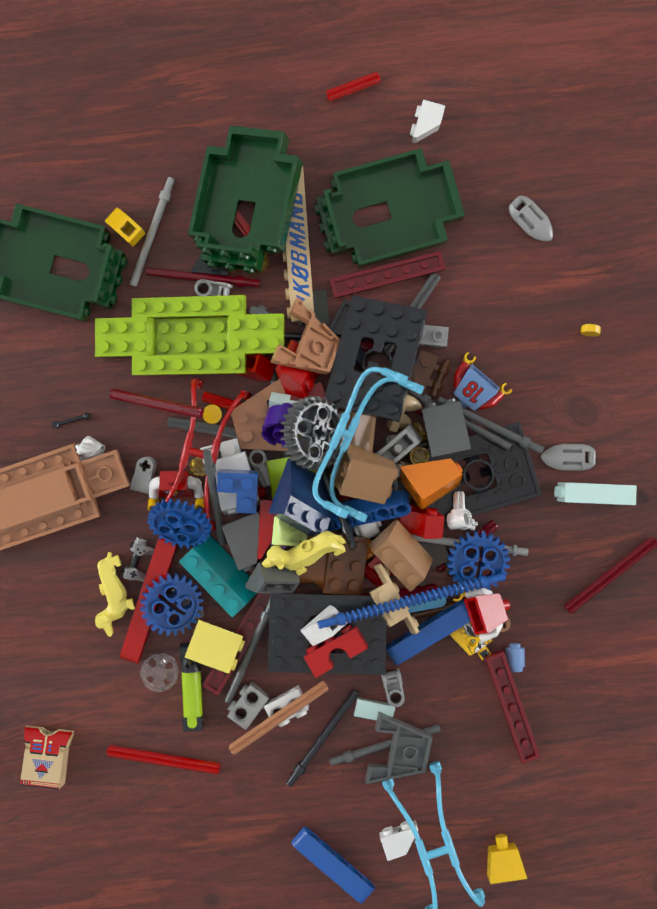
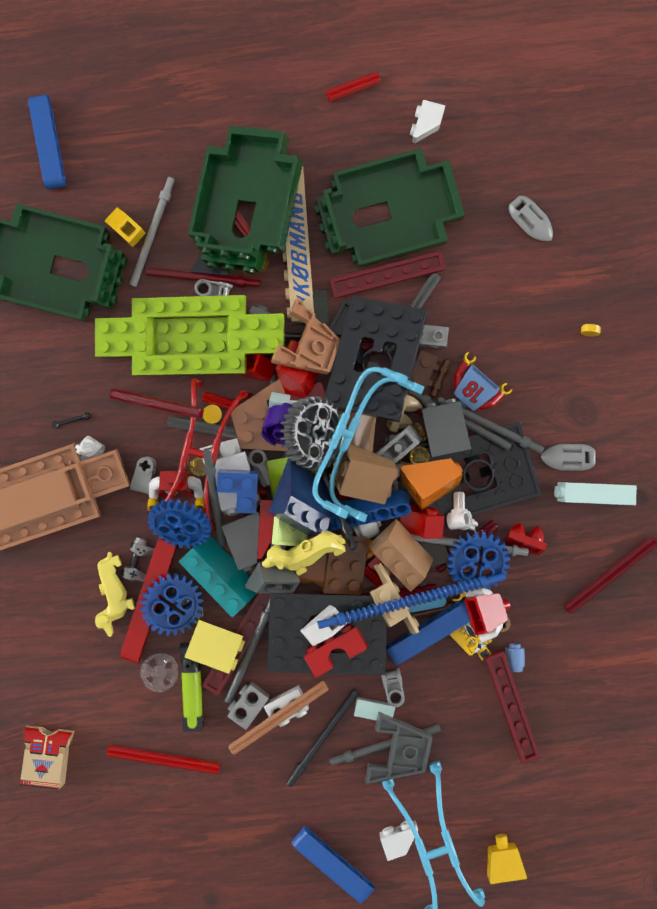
(47, 141): none -> blue beam
(533, 542): none -> red tile

